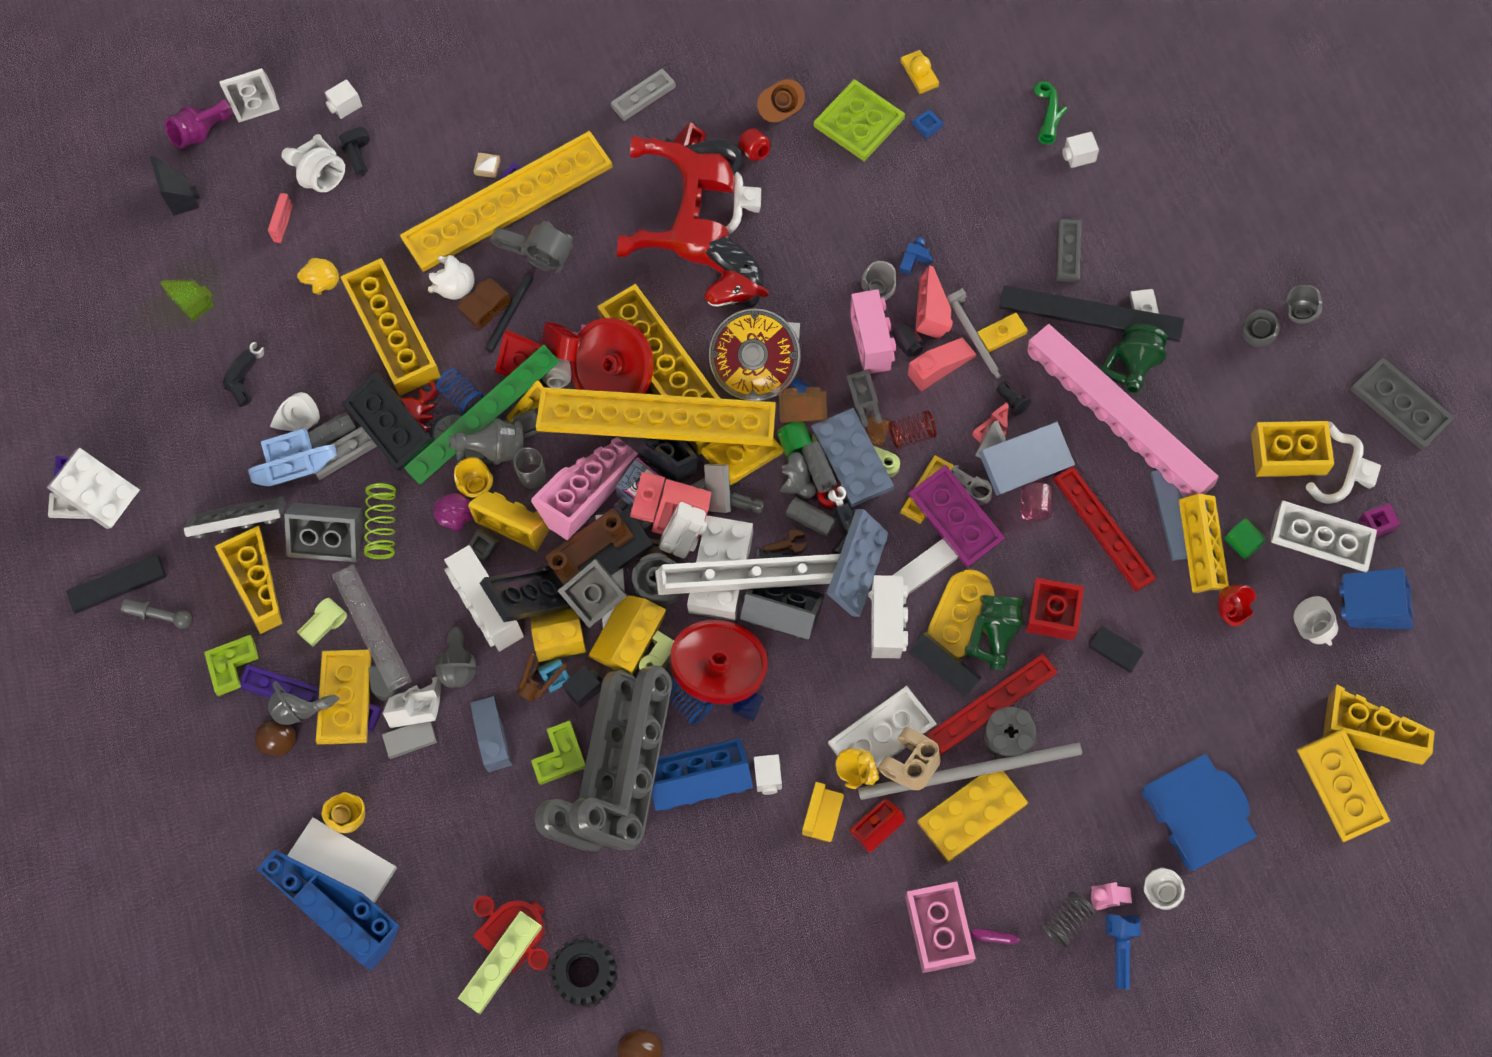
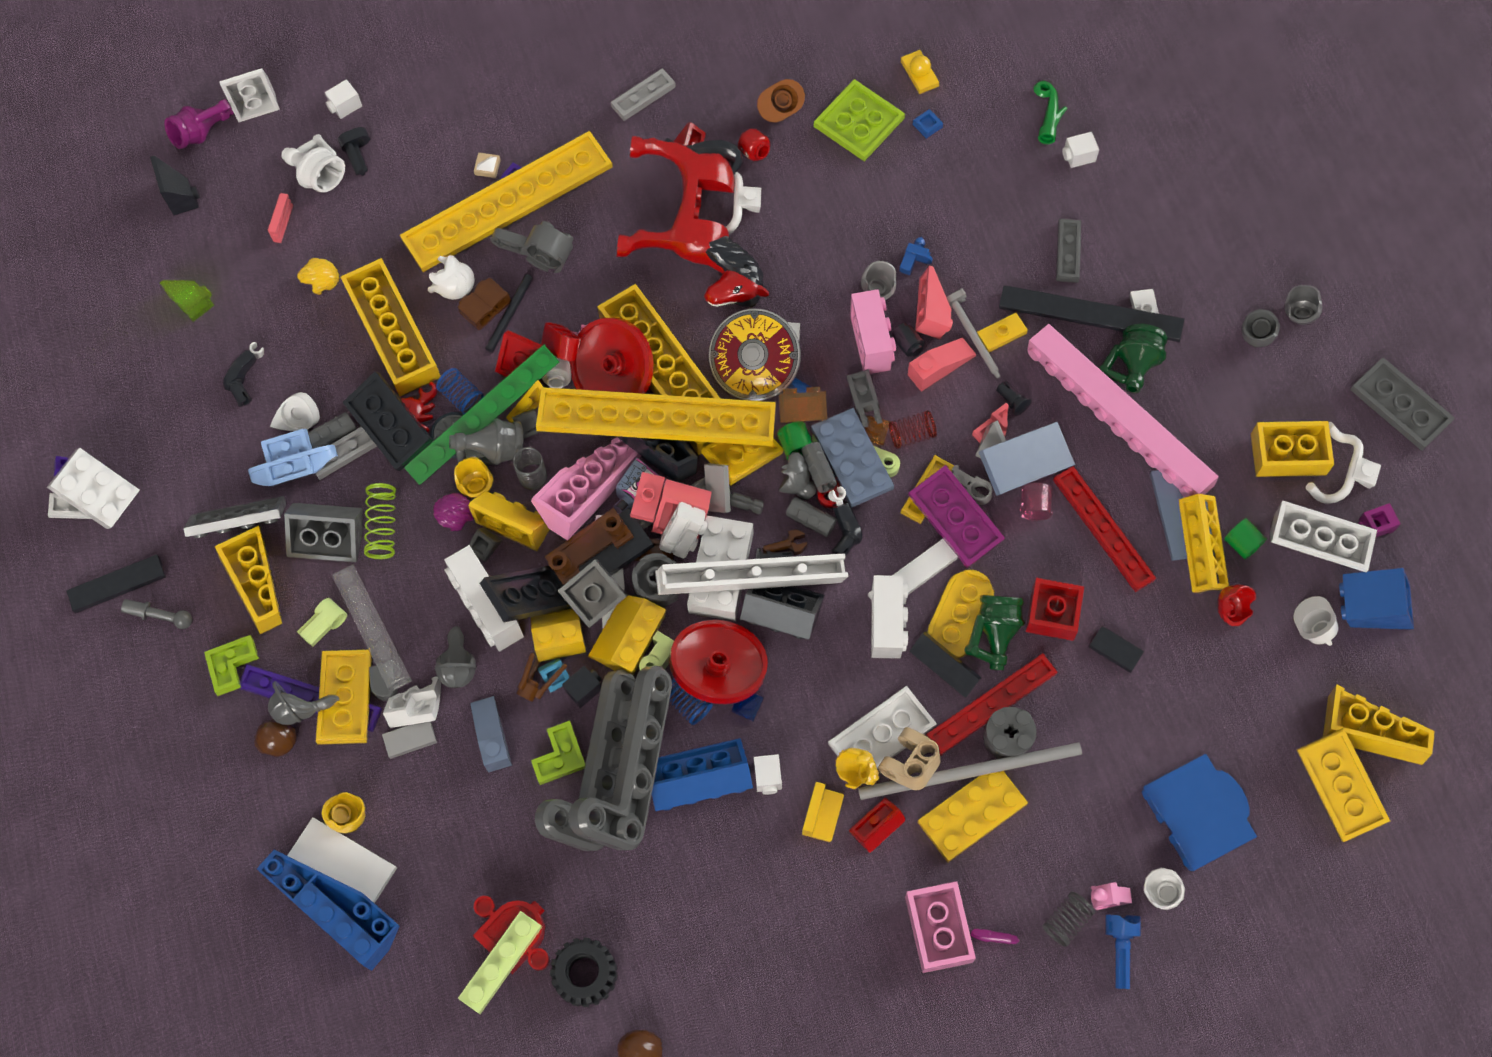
(857, 563): sand blue plate -> none

